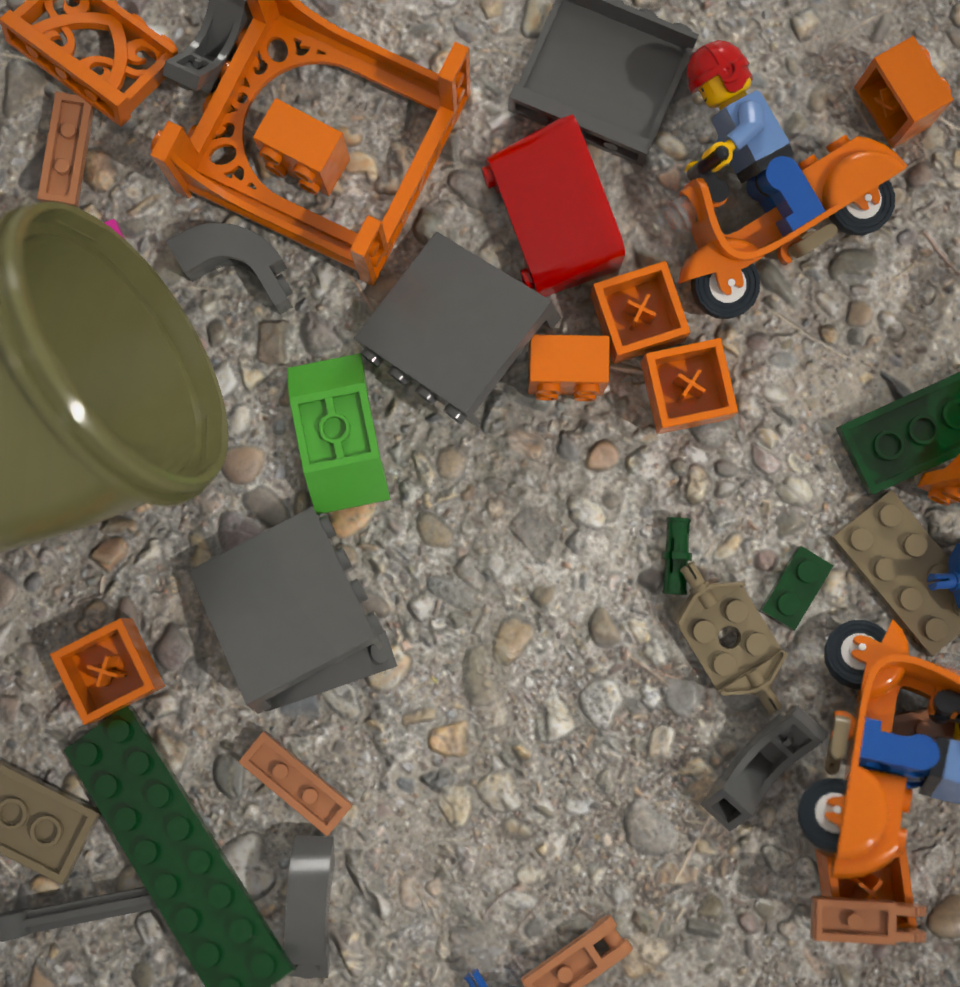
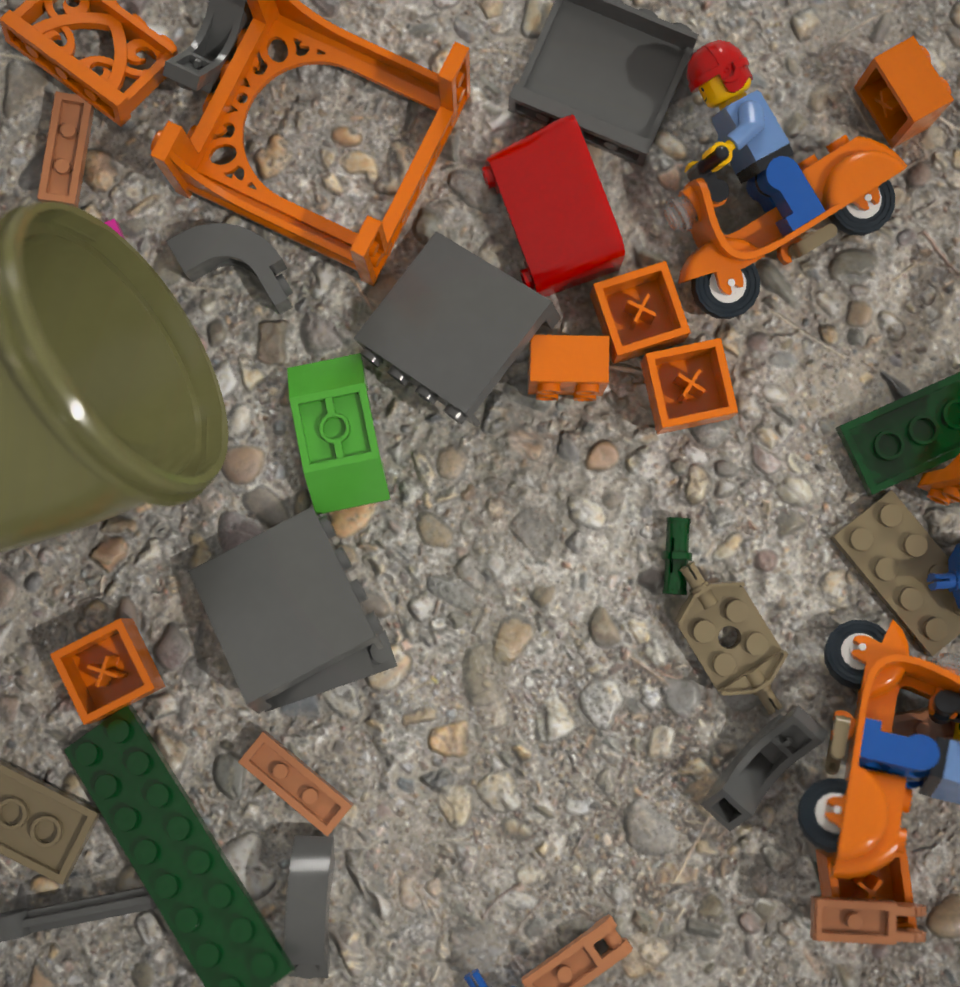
(301, 148): orange brick -> none
(796, 588): dark green plate -> none

